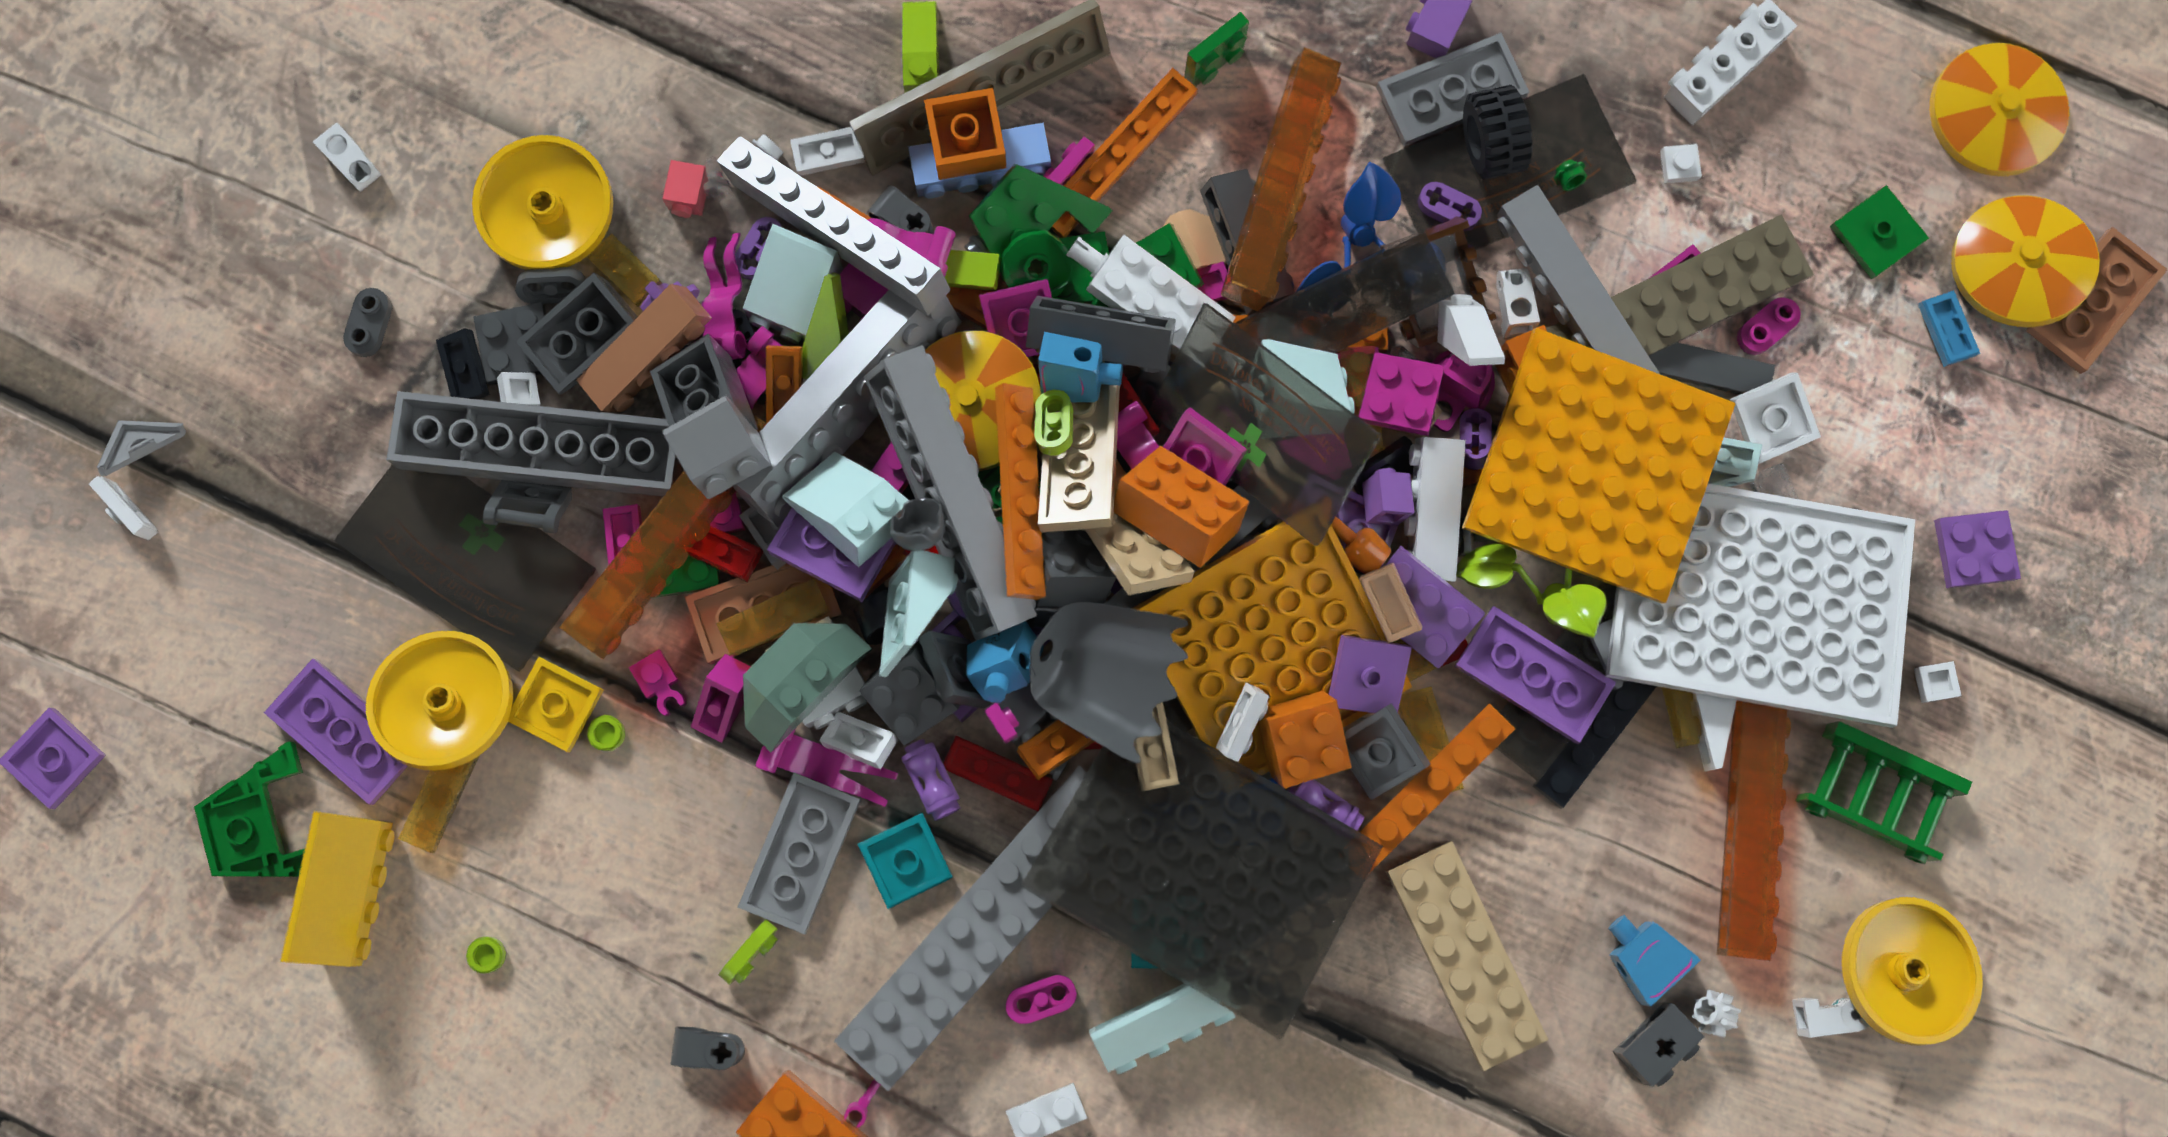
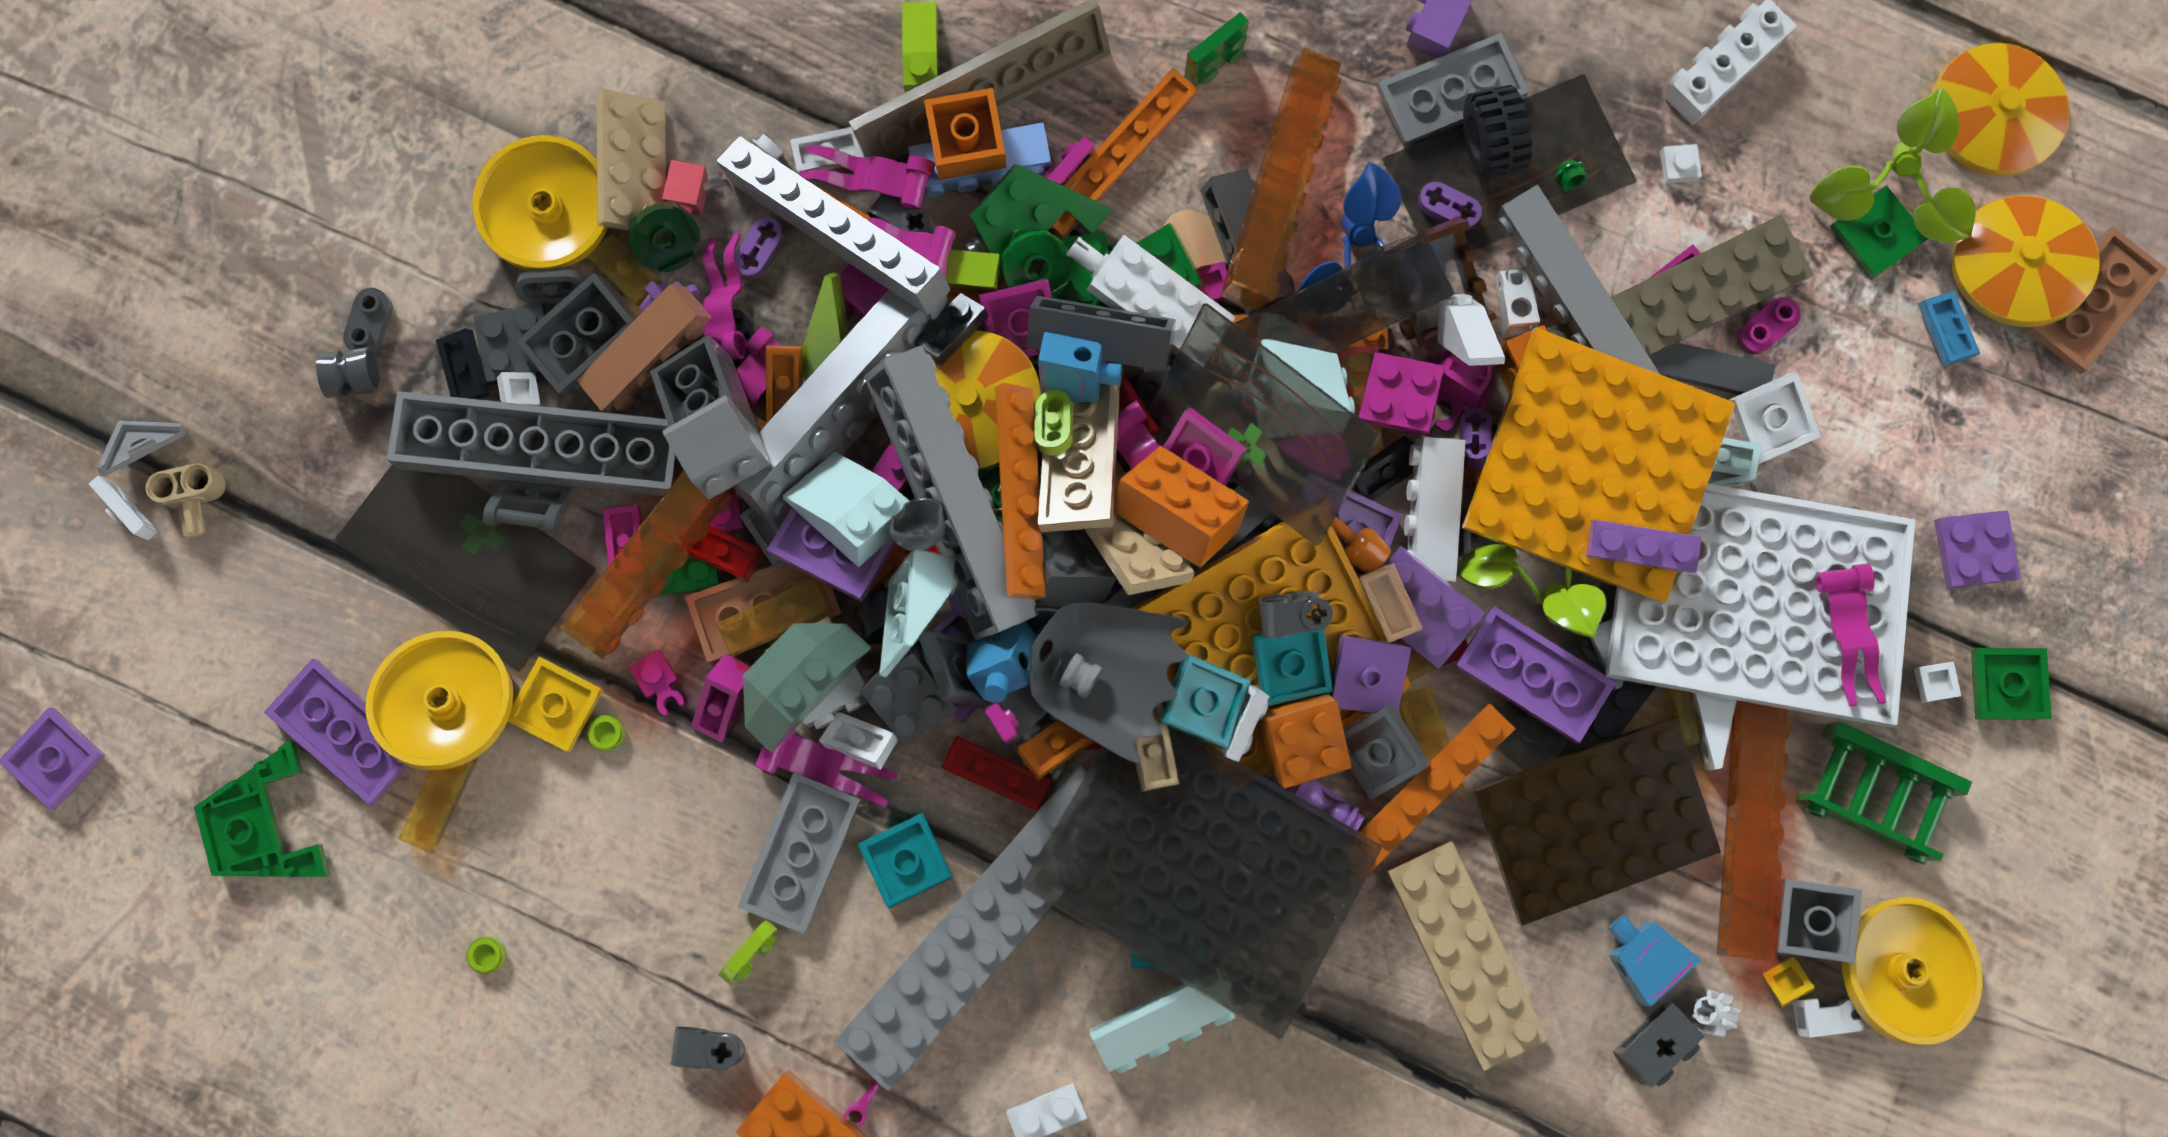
(186, 493): none -> tan beam
(337, 890): yellow slope -> none
(347, 157): white leg -> none
(353, 371): none -> dark grey wheel
(629, 156): none -> tan plate
(659, 218): none -> dark green plate
(788, 283): light aqua slope -> none
(876, 174): none -> dark pink flag
(939, 796): medium lavender piece -> none
(951, 328): none -> black plate
(1041, 1000): dark pink plate -> none
(1080, 676): none -> light grey wheel
(1206, 701): none -> teal tile
(1288, 615): none -> dark grey piece
(1292, 666): none -> teal tile
(1388, 497): medium lavender brick -> none
(1596, 820): none -> dark brown plate
(1643, 546): none -> medium lavender plate
(1788, 982): none -> yellow plate
(1818, 920): none -> light grey slope
(1851, 625): none -> dark pink flag
(1923, 125): none -> lime plant
(2011, 684): none -> green plate

